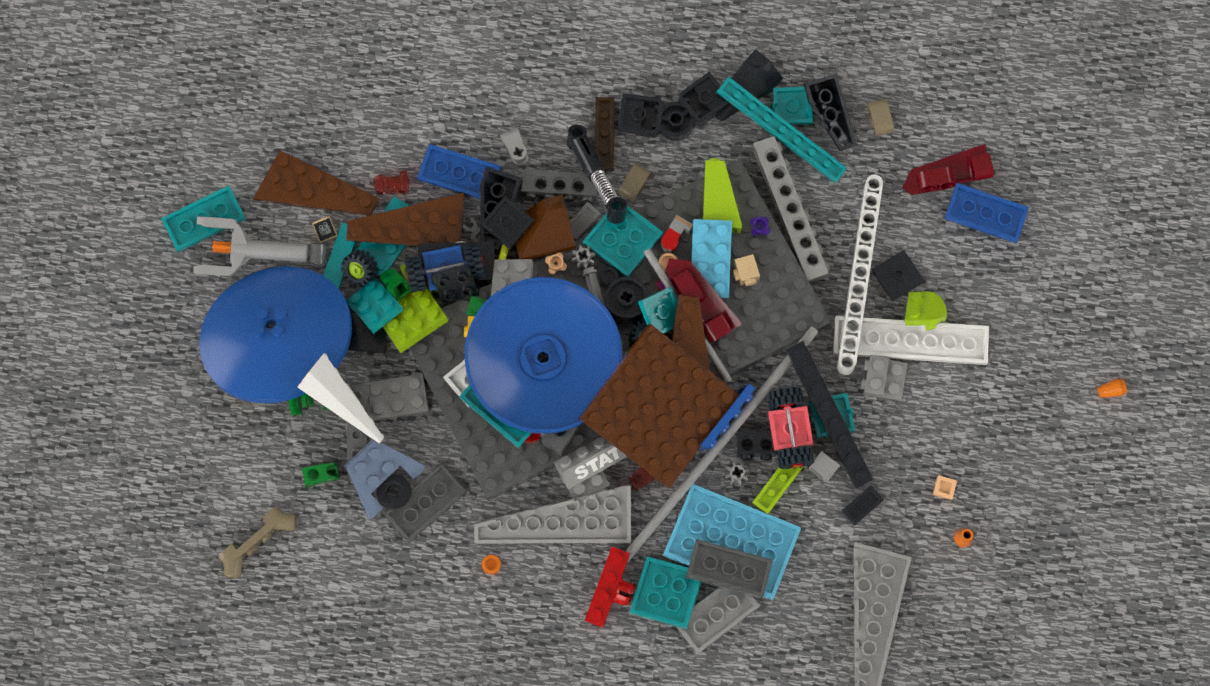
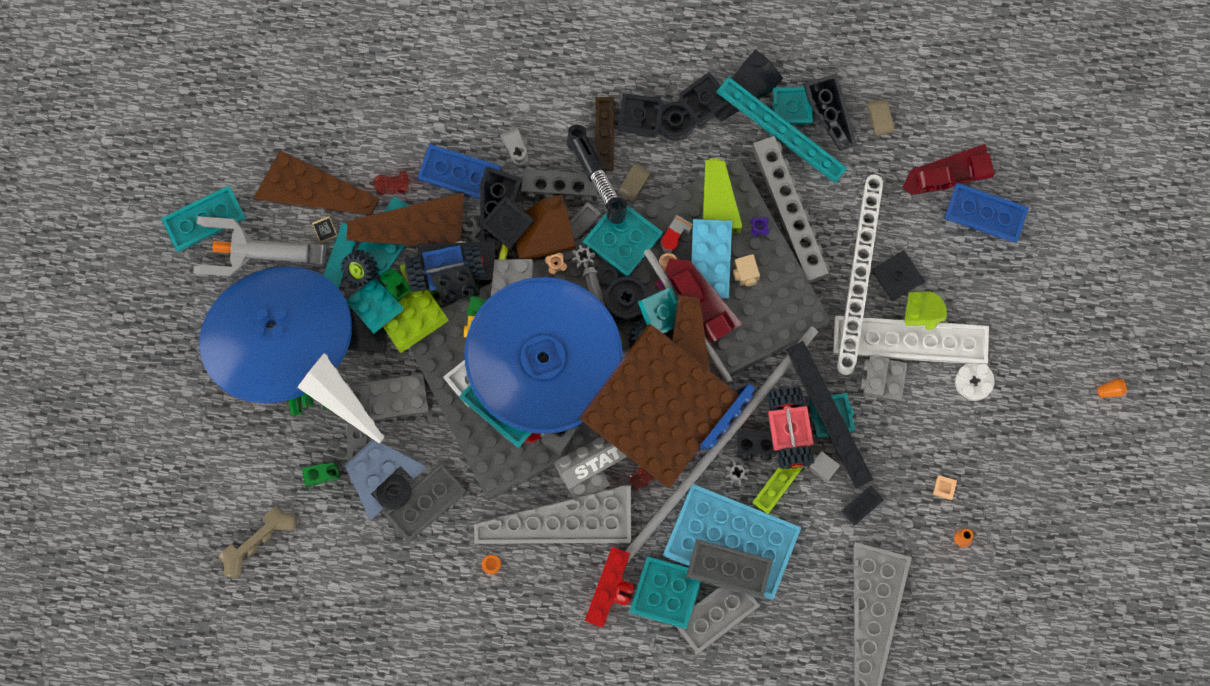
(968, 390): none -> white plate

